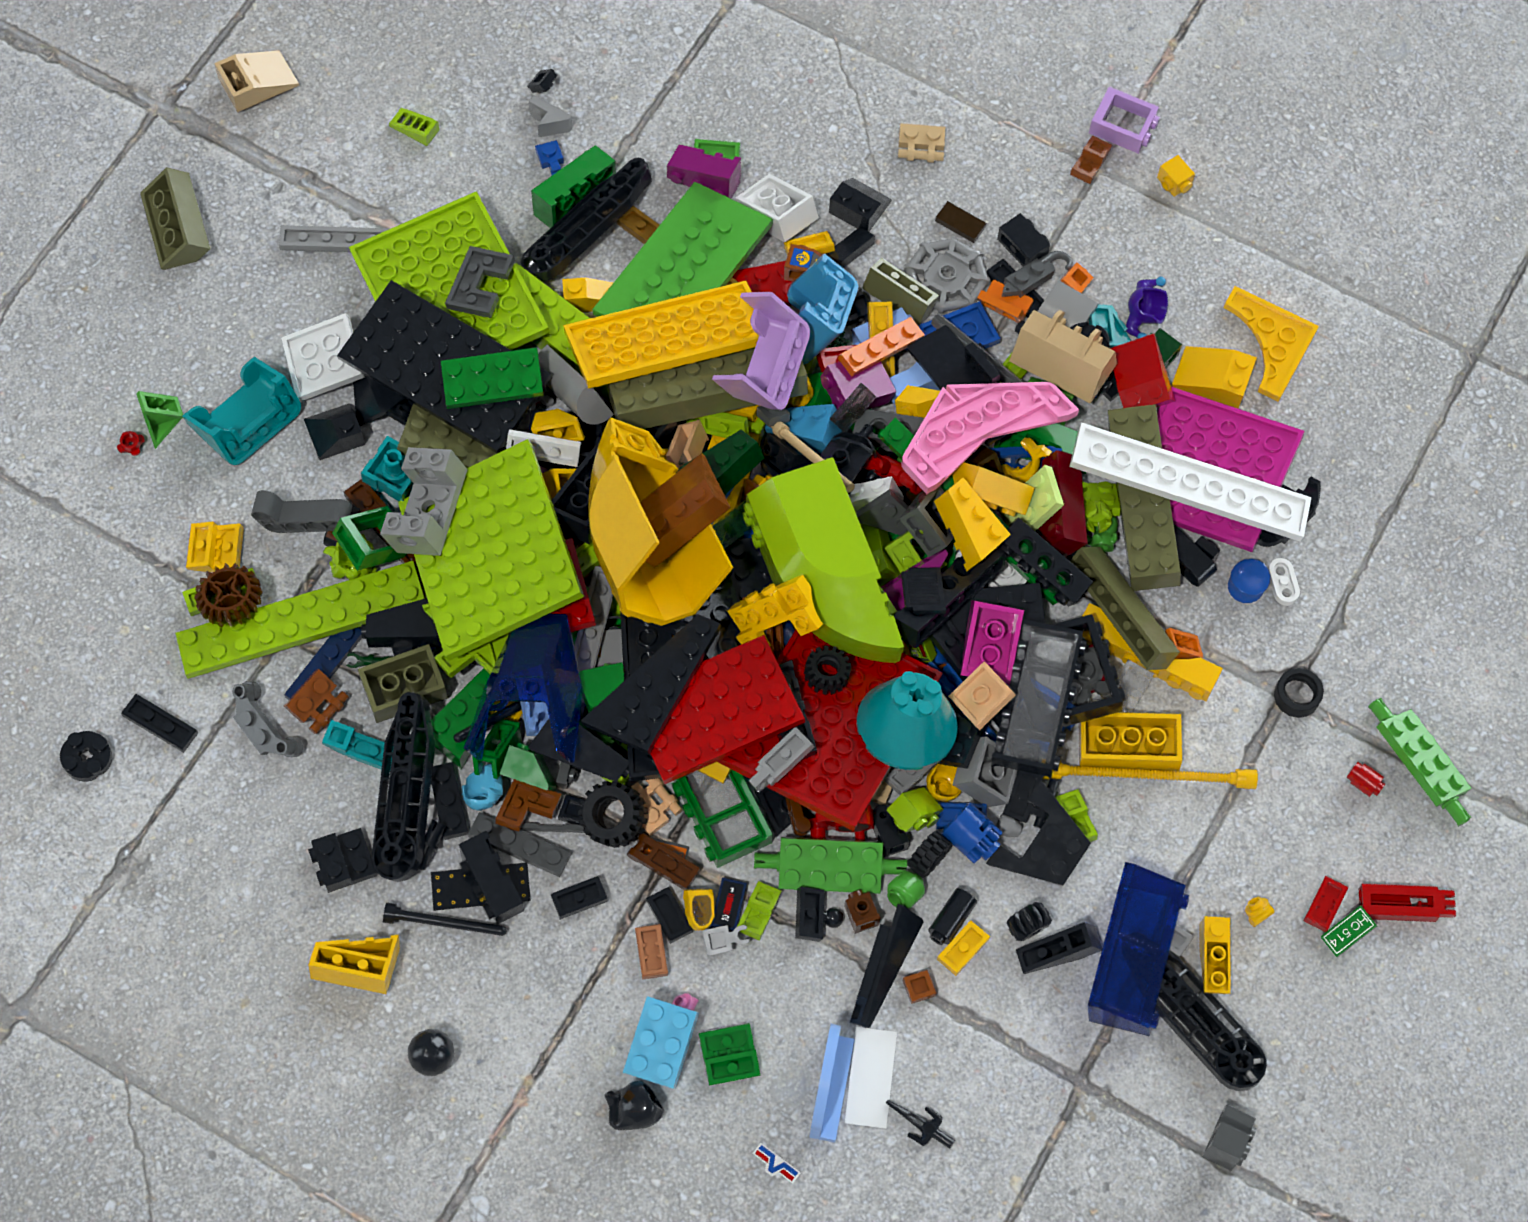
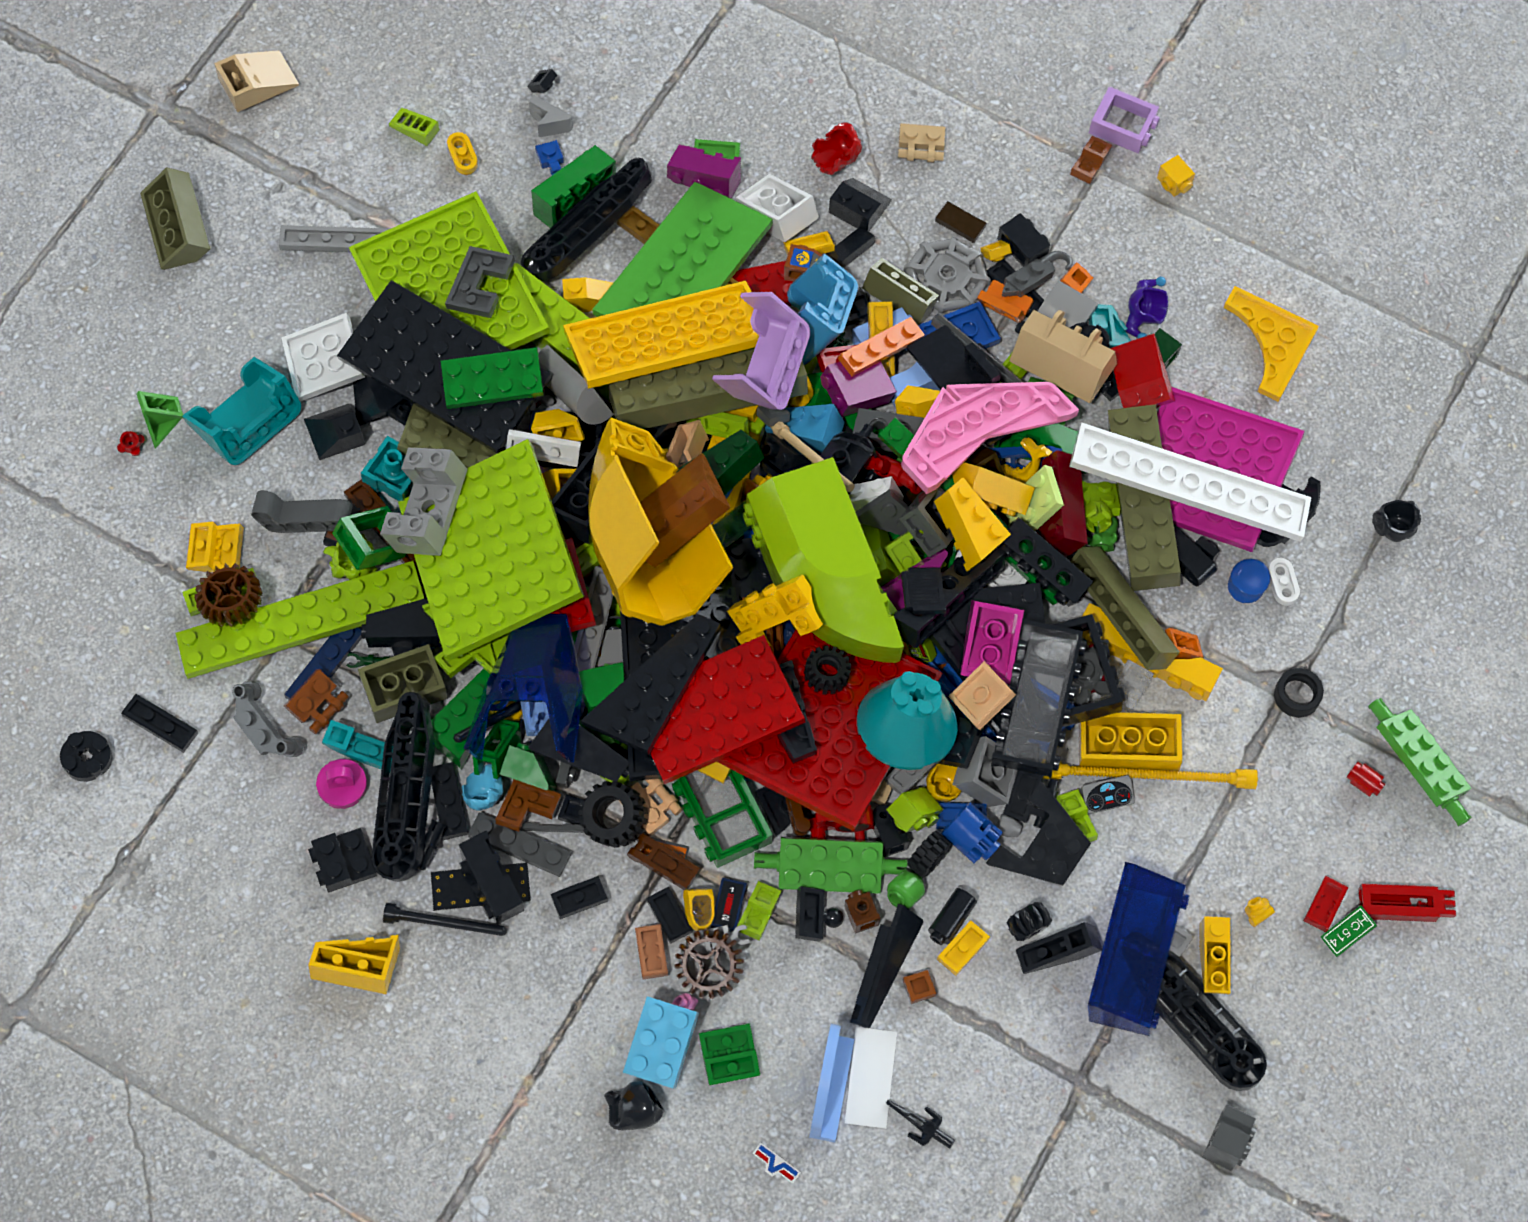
(341, 783): none -> dark pink tile
(430, 1052): black piece -> none
(462, 155): none -> yellow plate
(728, 975): none -> reddish brown gear
(781, 759): light grey hinge -> none
(837, 150): none -> red hair
(853, 407): clear smoke plate -> none
(996, 251): none -> yellow plate
(1108, 794): none -> slope
(1214, 374): yellow slope -> none
(1397, 520): none -> black hair

